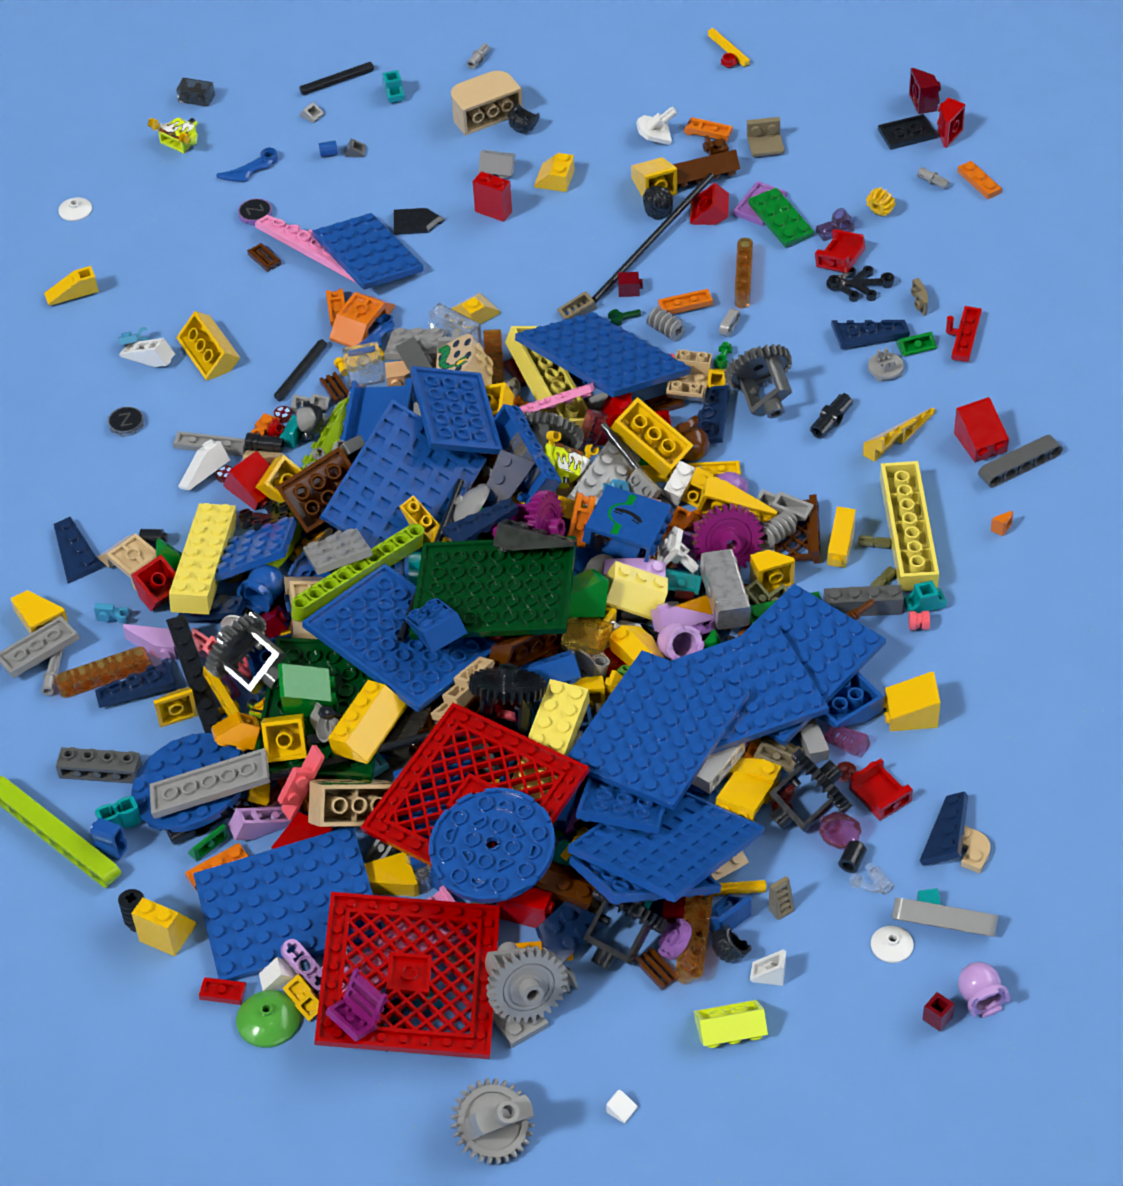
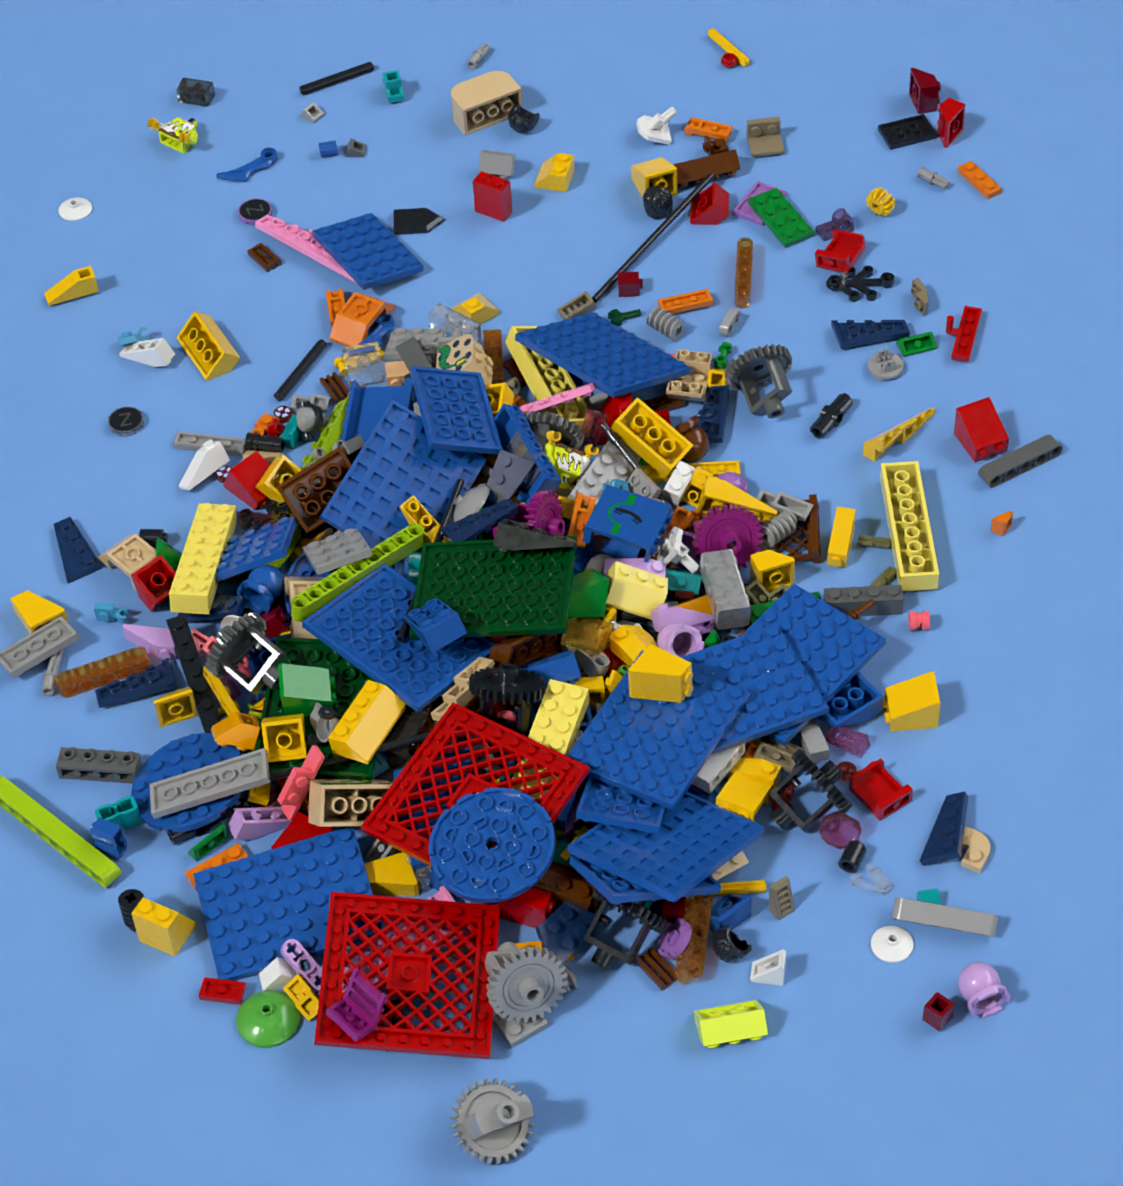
(621, 1106): white slope -> none
(660, 676): none -> yellow slope
(925, 598): teal brick -> none

